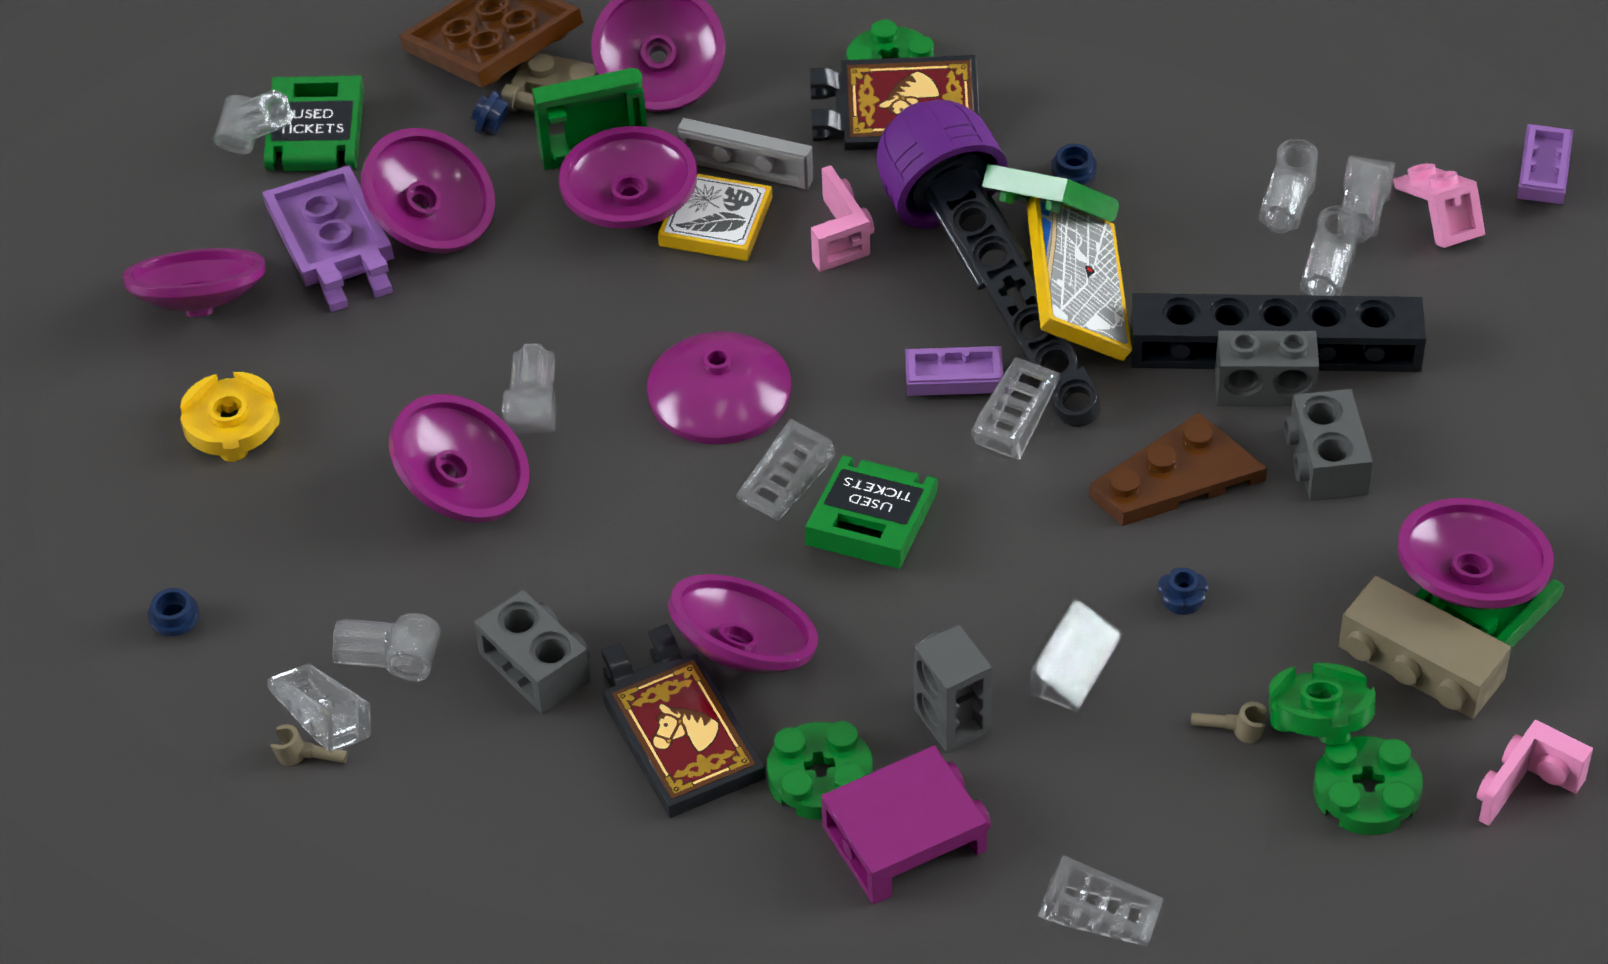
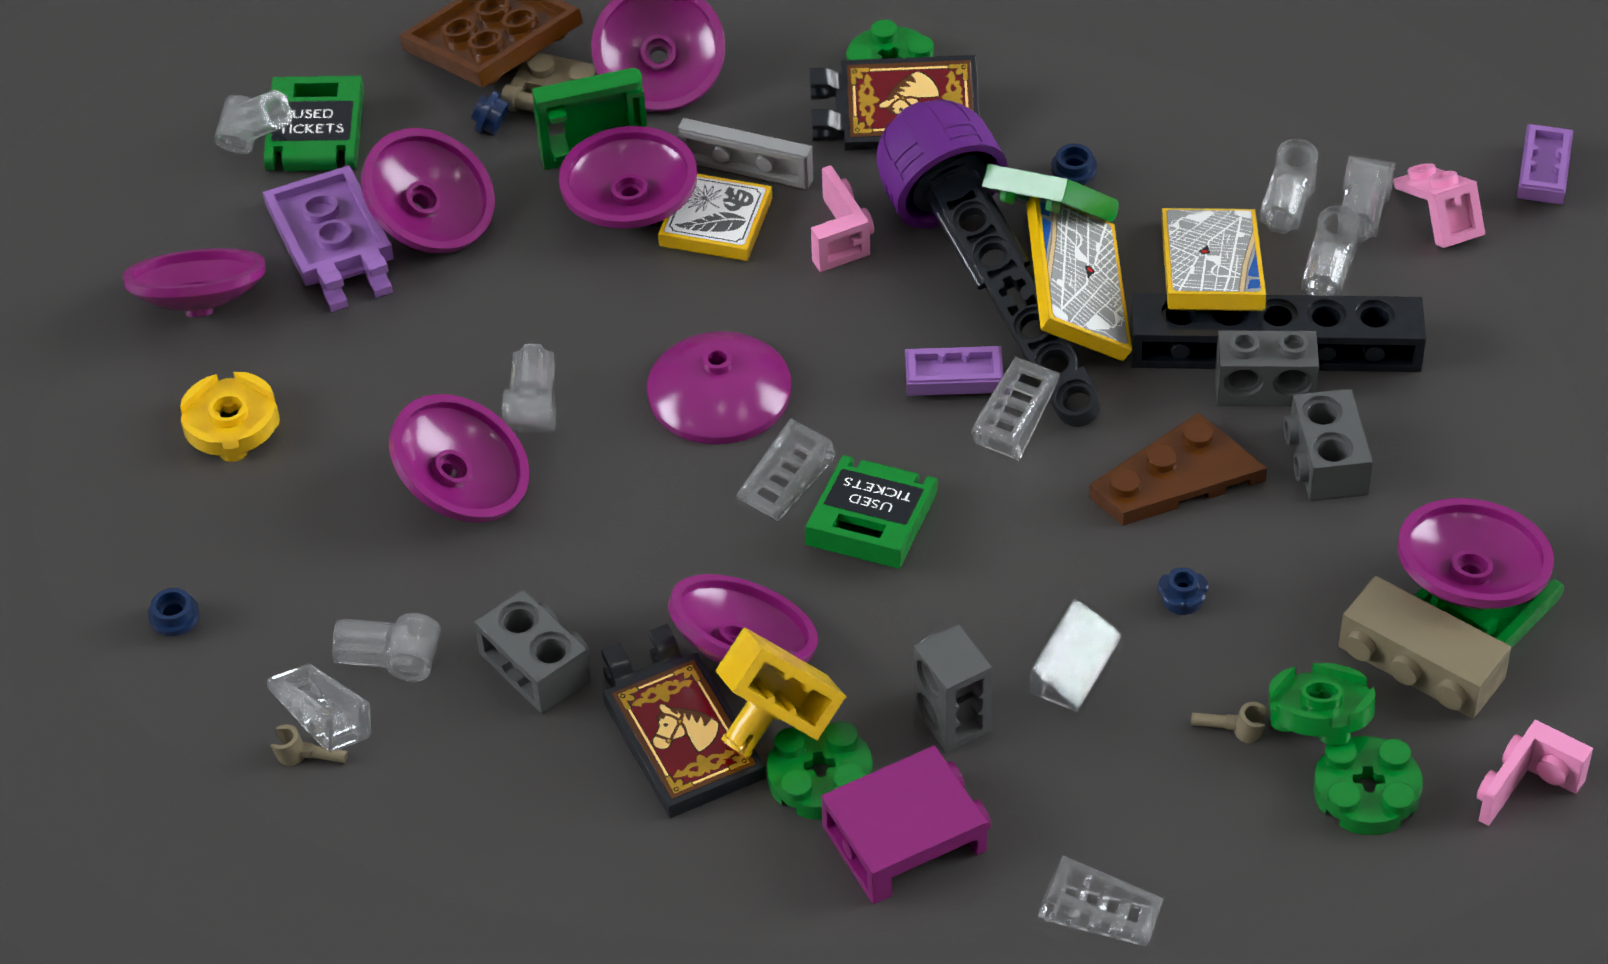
(775, 688): none -> yellow brick
(1212, 259): none -> tile

